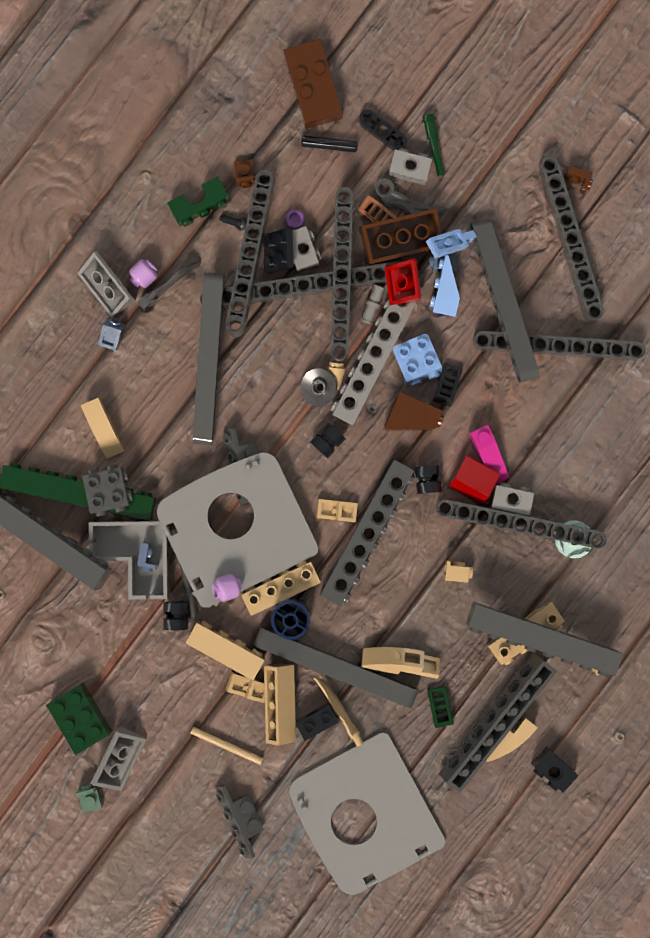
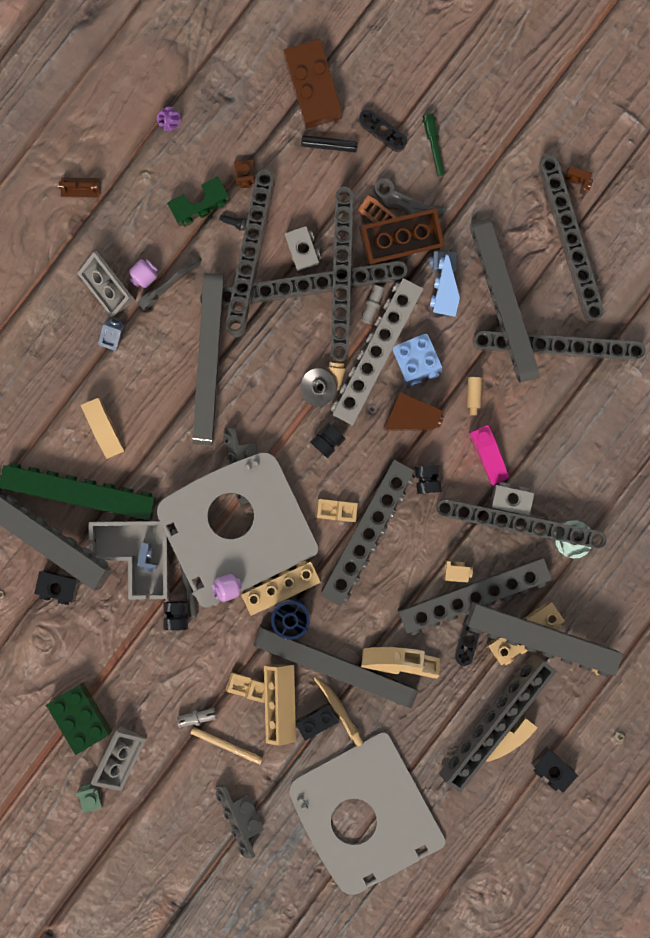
(68, 584): none -> black brick
(79, 187): none -> reddish brown hinge
(107, 490): dark grey brick -> none
(169, 119): none -> medium lavender gear
(196, 717): none -> light grey pin
(225, 650): tan brick -> none
(278, 251): black plate -> none
(294, 219): medium lavender tile -> none
(403, 282): red slope -> none
(417, 175): light grey brick -> none
(445, 723): dark green slope -> none
(447, 401): black slope -> none
(450, 242): light blue hinge -> none
(459, 650): none -> black beam
(474, 394): none -> tan cylinder
(474, 480): red slope -> none
(540, 579): none -> dark grey brick

